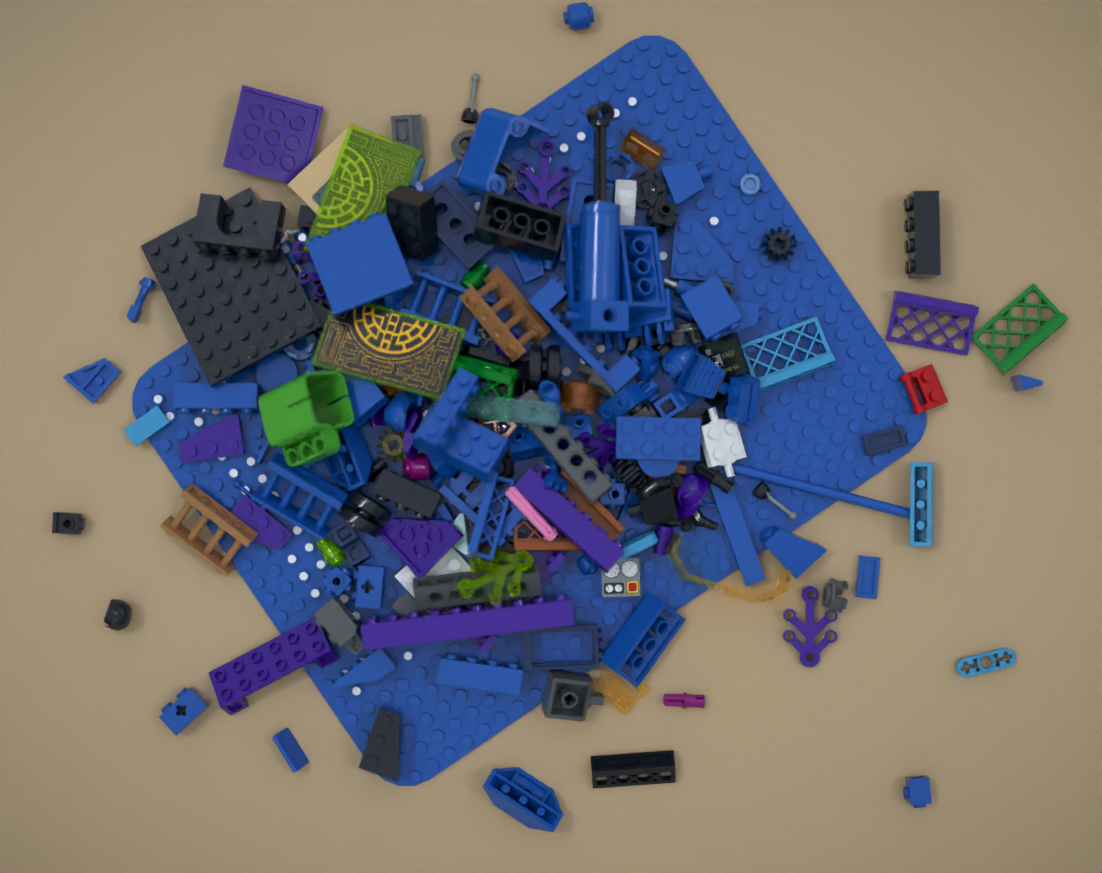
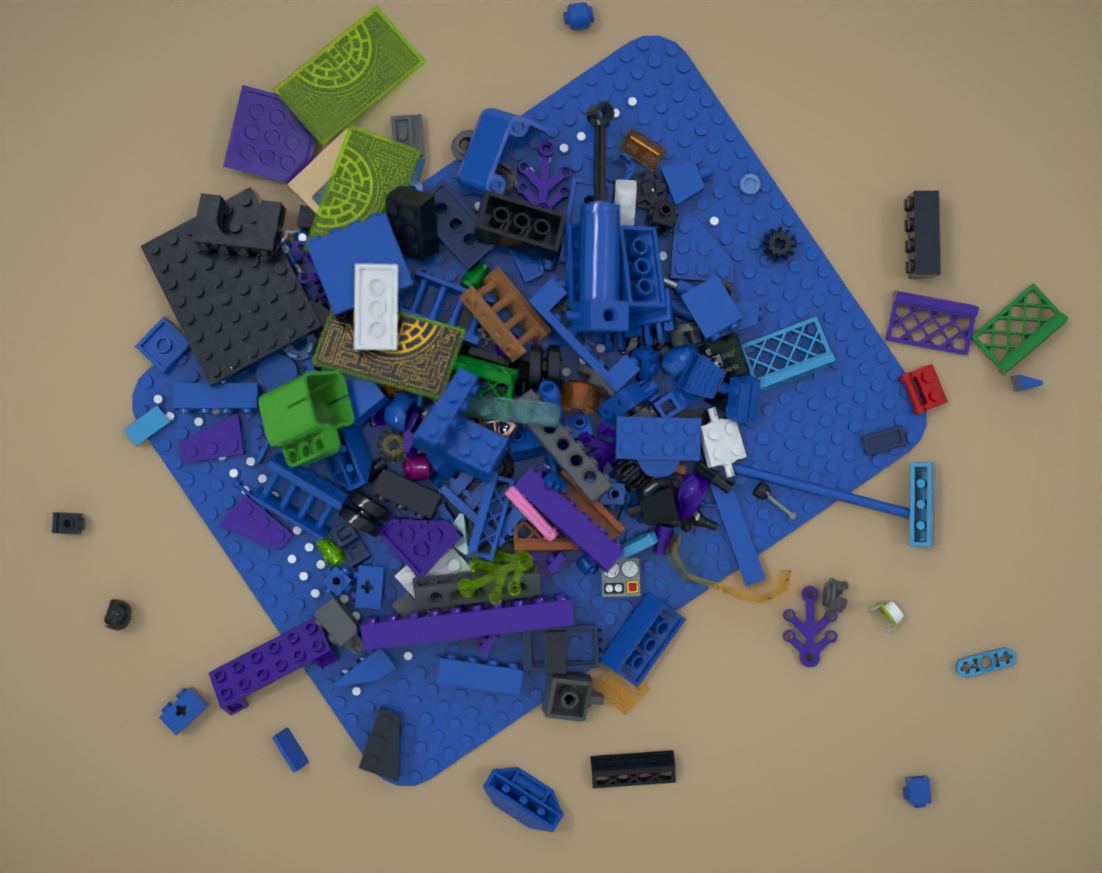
(93, 379): blue wing -> none
(135, 310): blue hinge -> none
(164, 345): none -> blue tile
(218, 514): medium nougat fence -> none
(349, 75): none -> clear neon green piece
(376, 307): none -> white tile
(470, 114): hinge -> none
(555, 653): none -> black tile
(684, 700): magenta axle -> none
(791, 549): blue slope -> none
(867, 577): blue tile -> none
(891, 611): none -> piece

